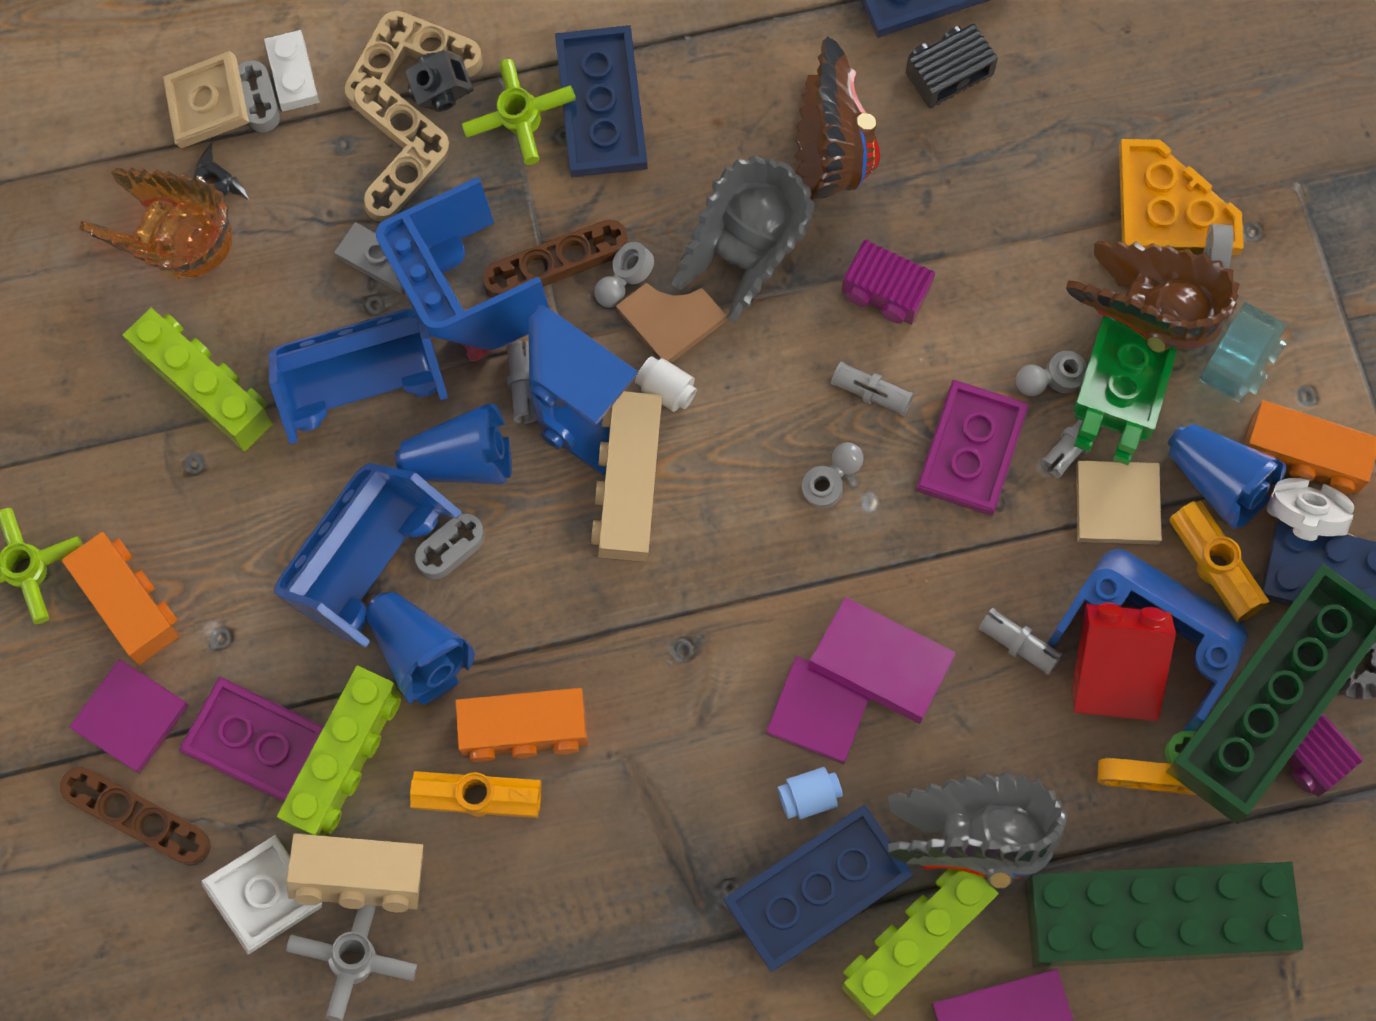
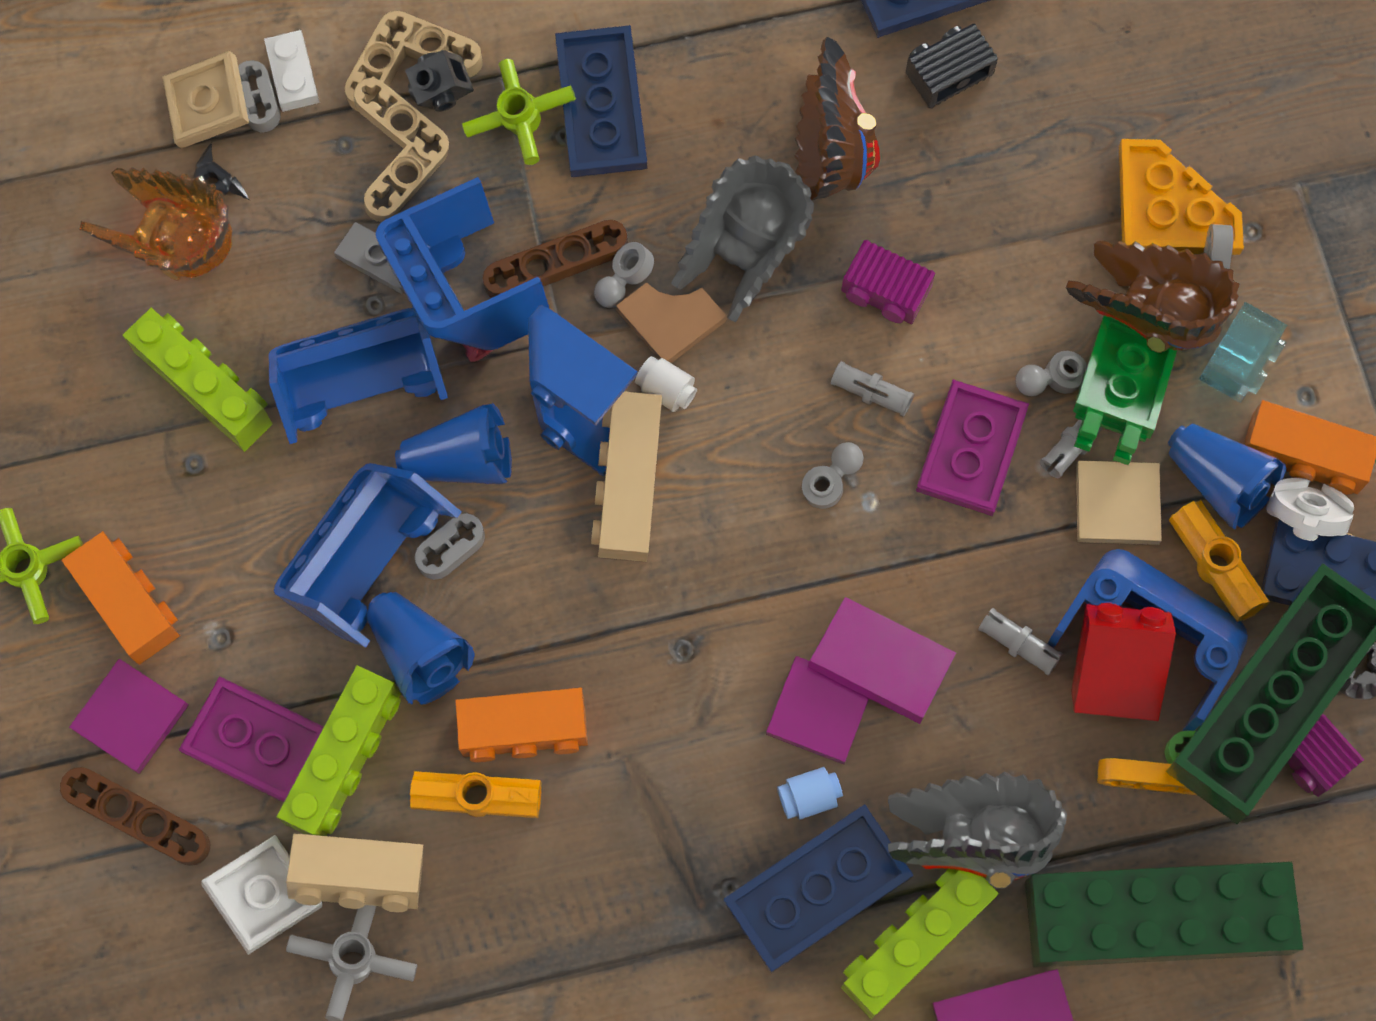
(519, 382): light grey pin -> none

